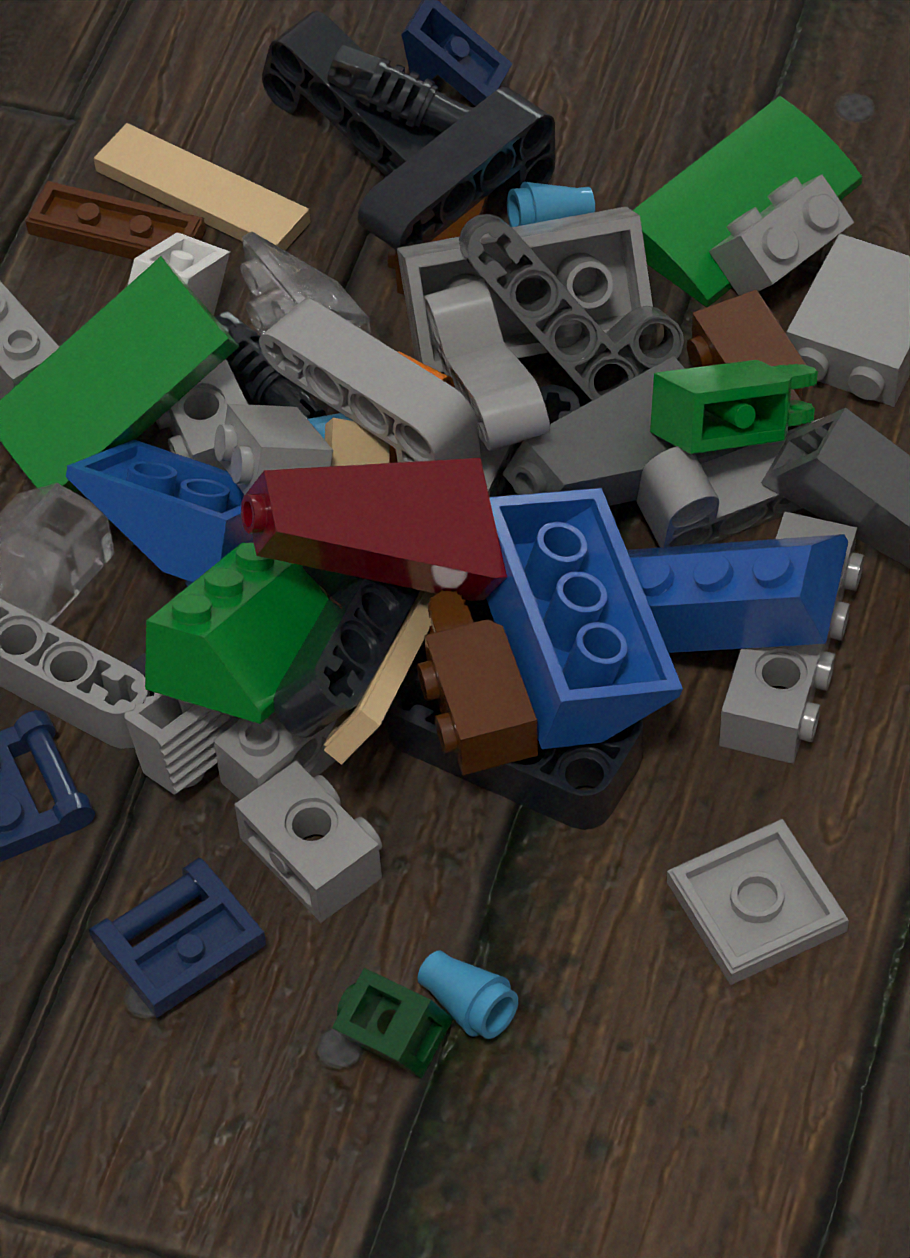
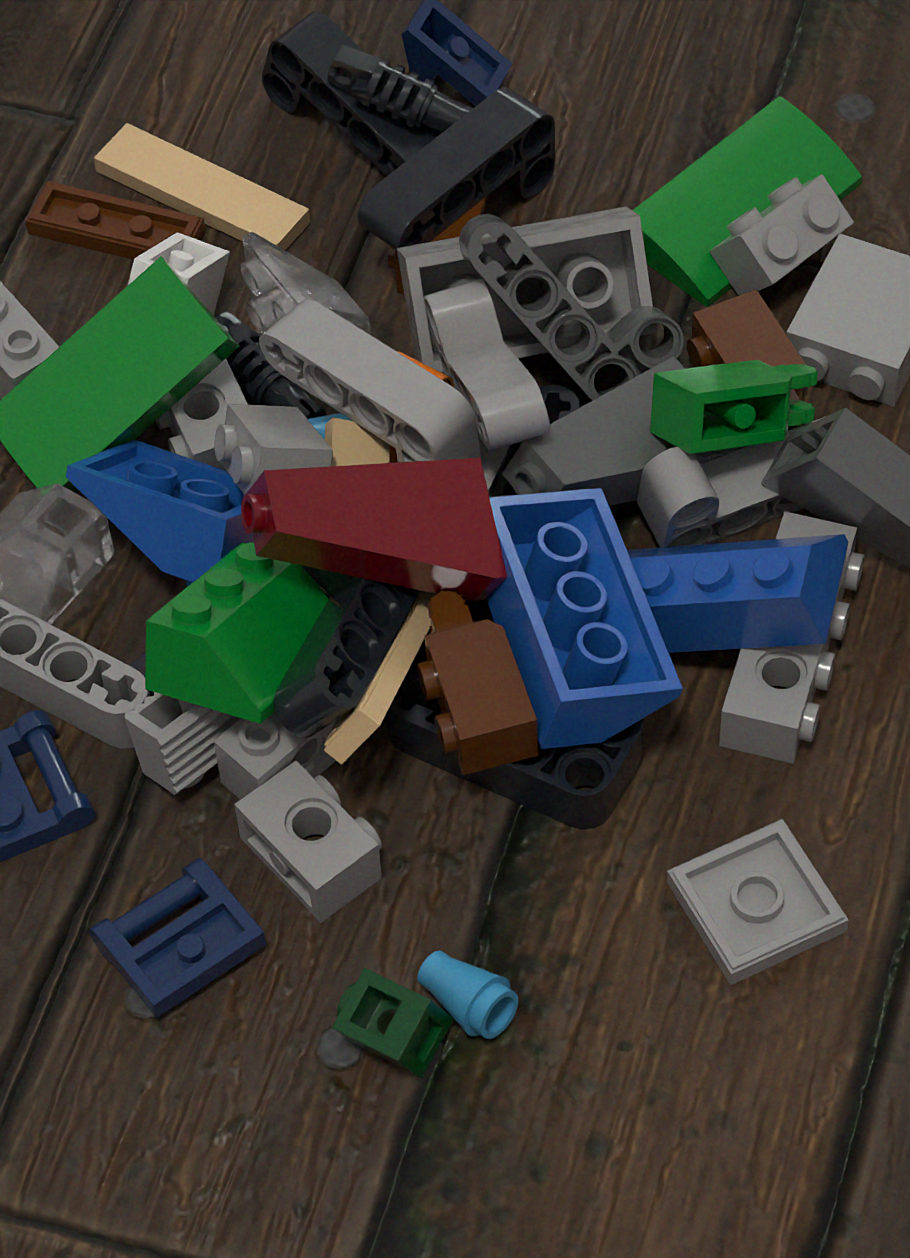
(547, 202): dark azure cone -> none

